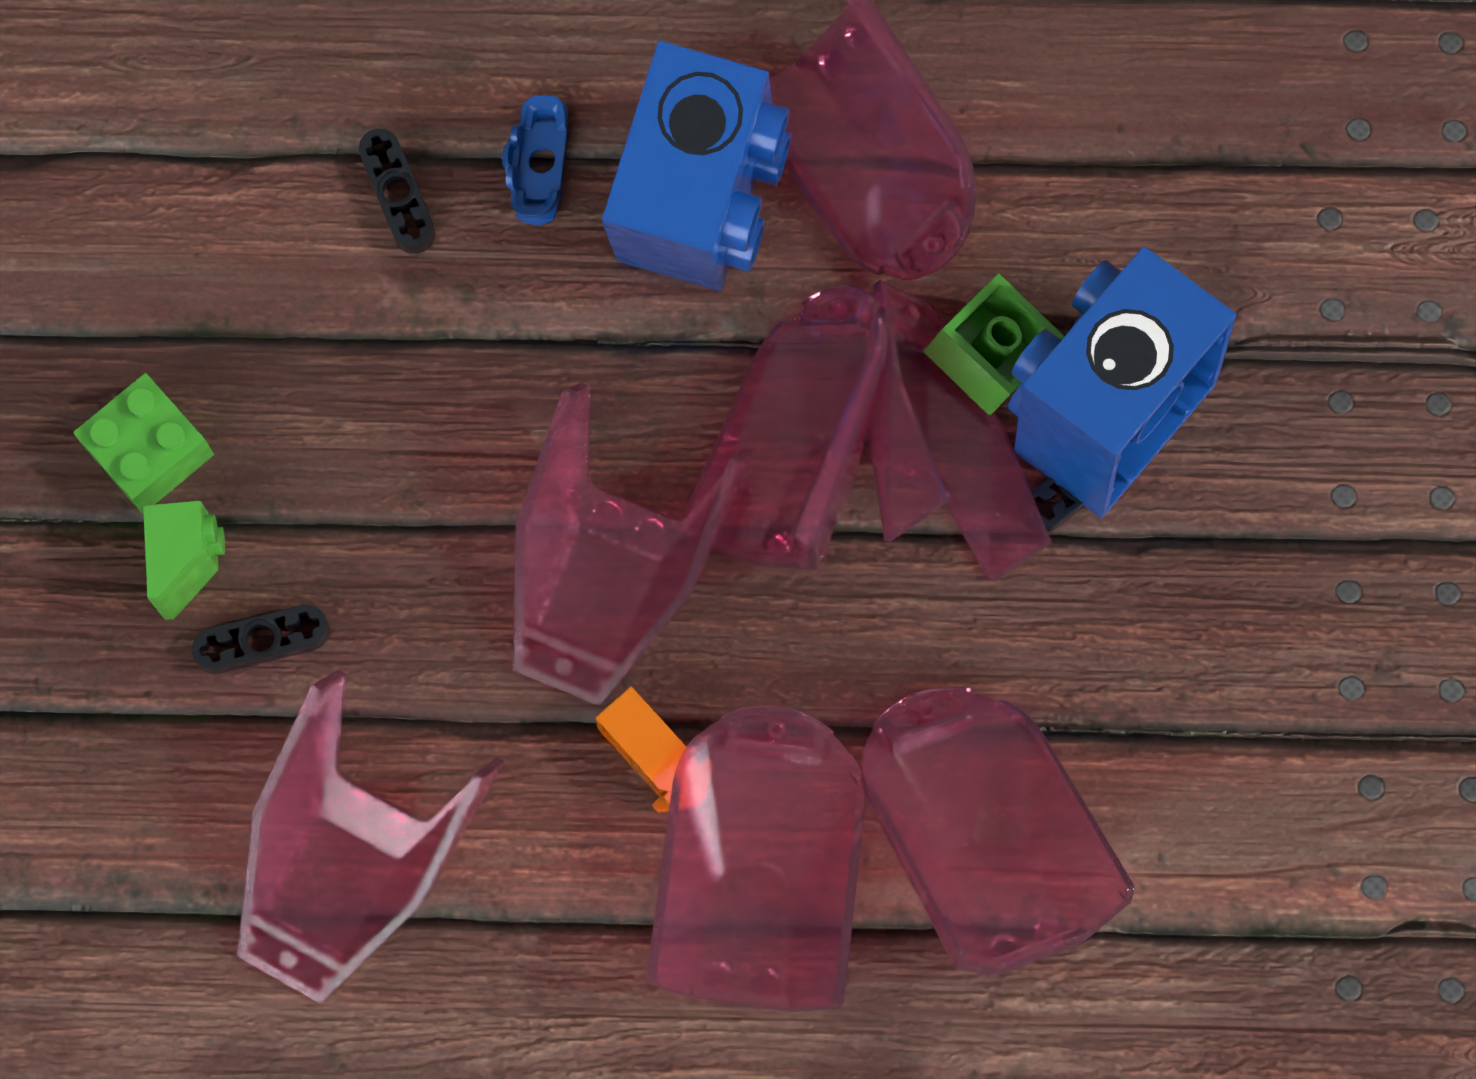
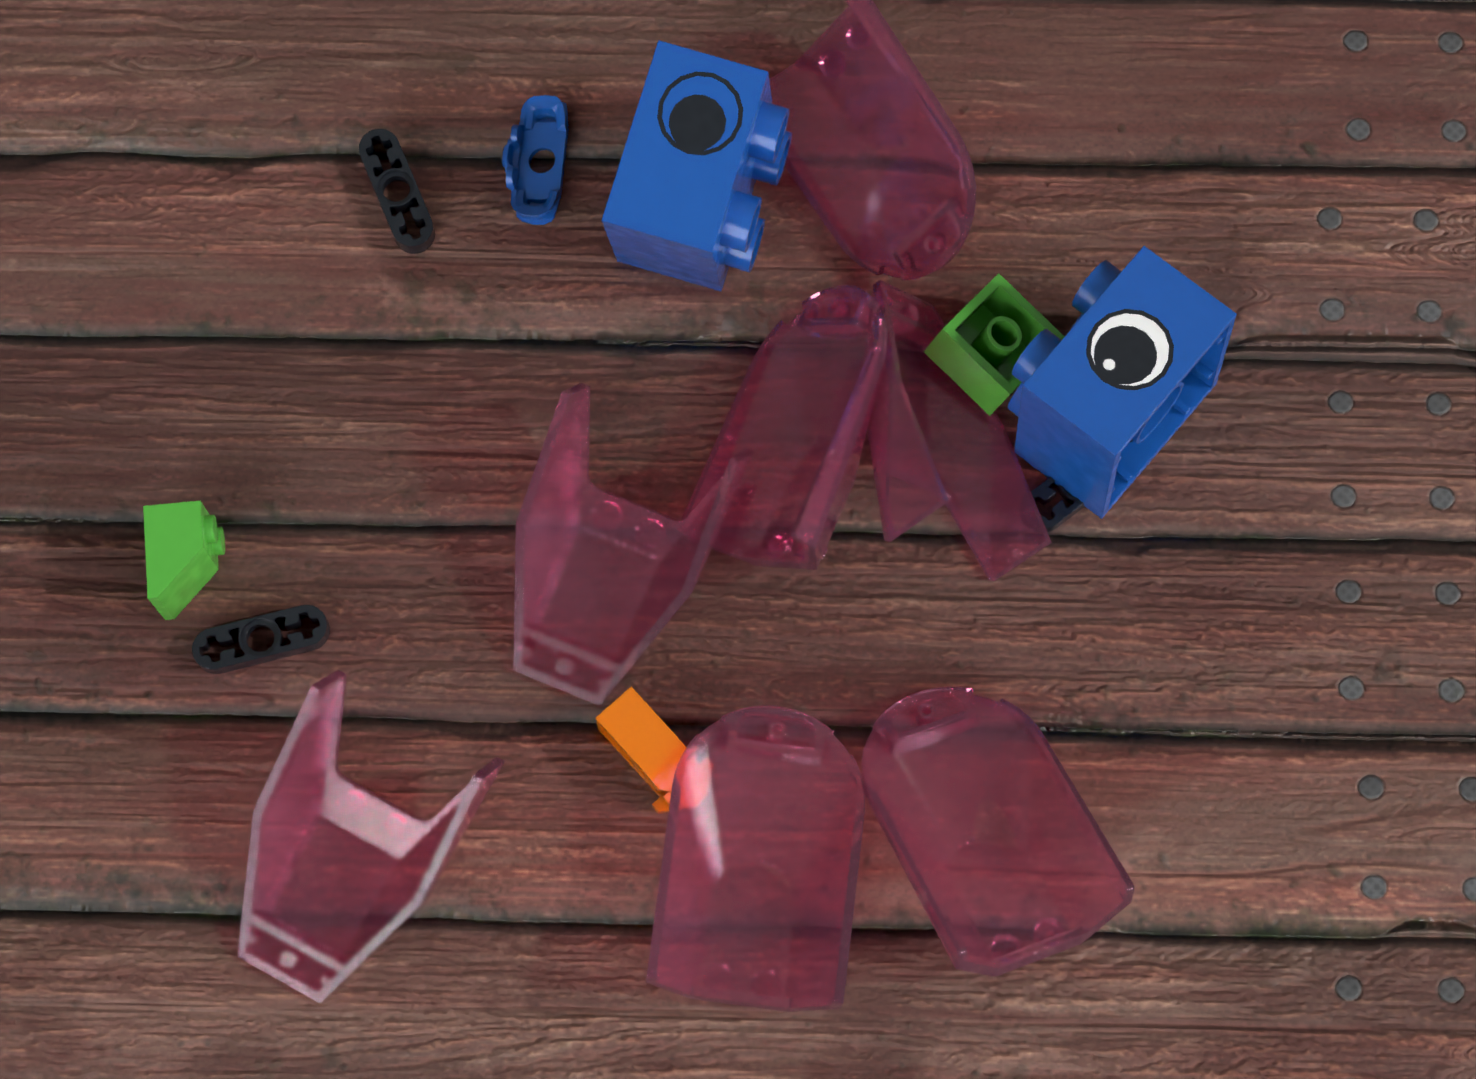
(144, 443): bright green brick -> none

